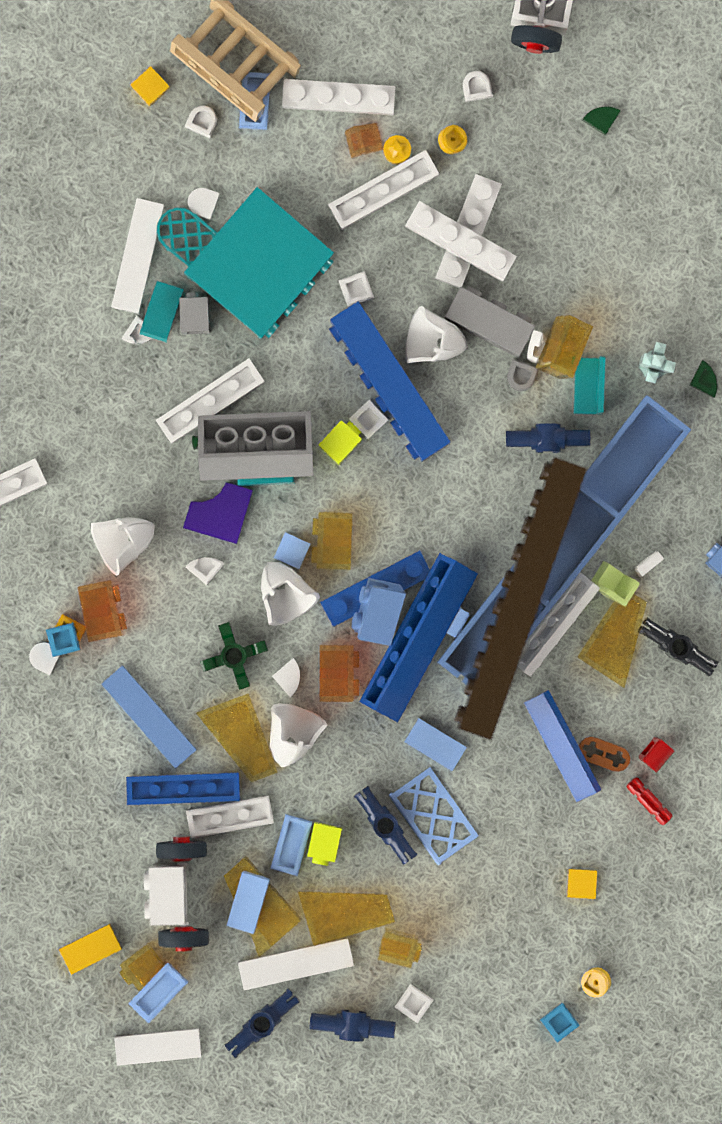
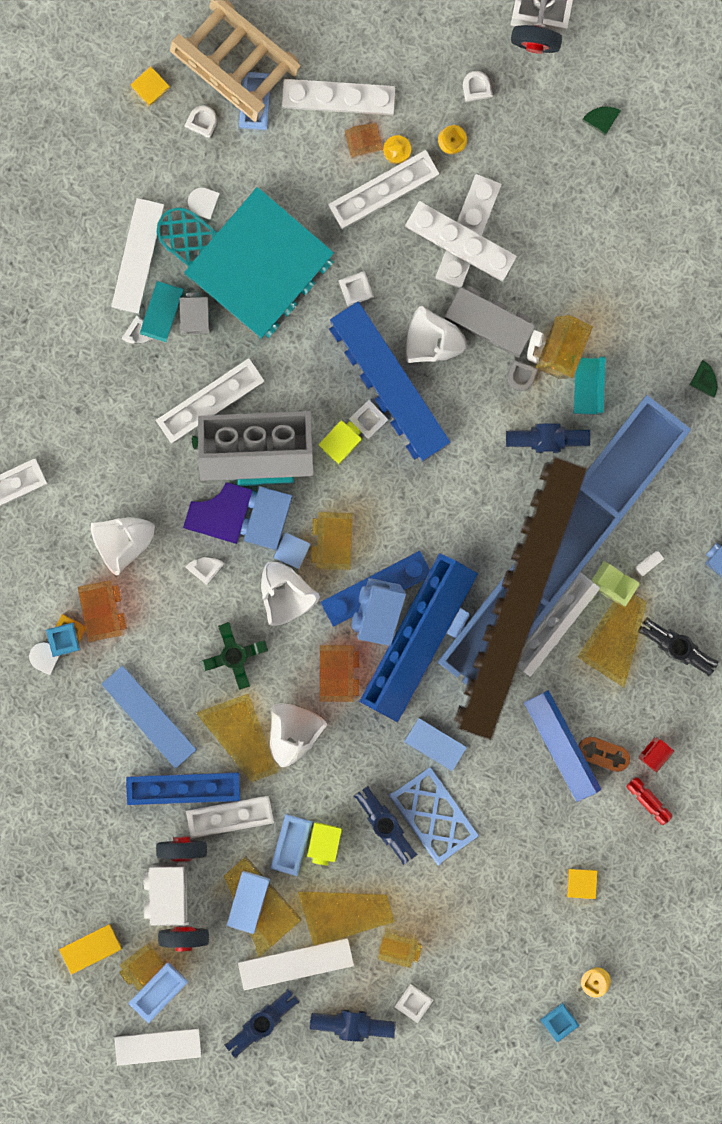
(267, 518): none -> medium blue brick
(288, 677): white tile -> none
(654, 363): light aqua rock -> none

